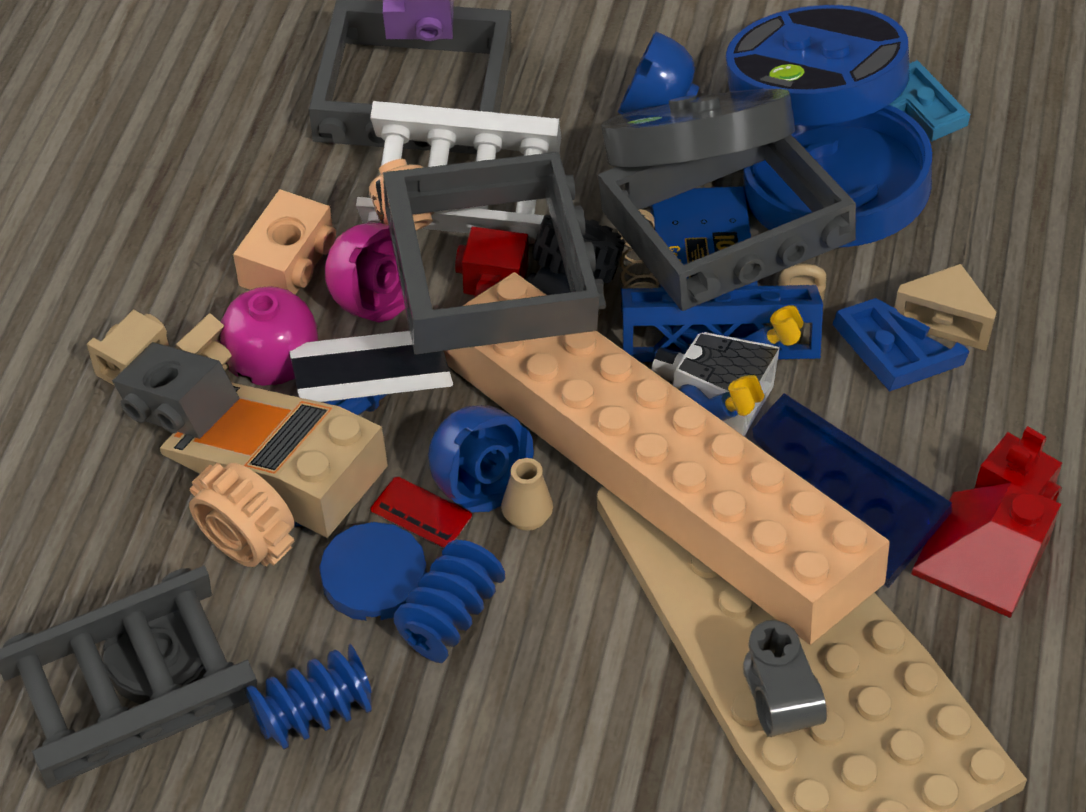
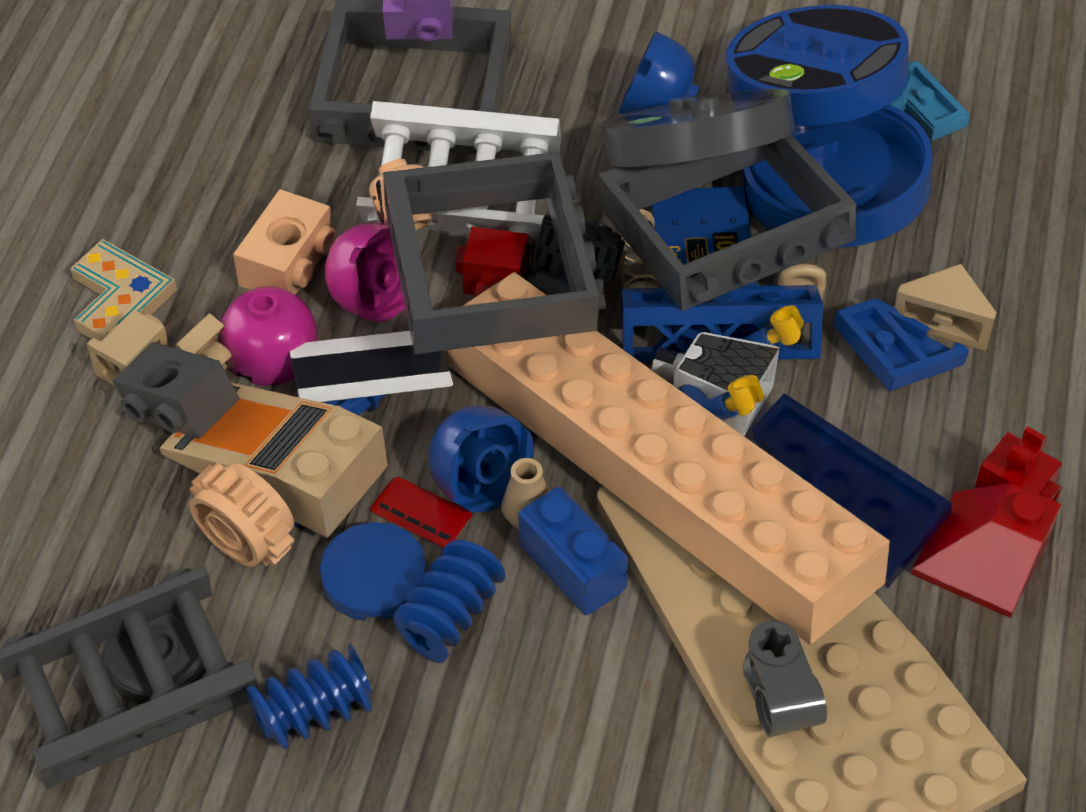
(123, 286): none -> tan tile
(572, 550): none -> blue brick

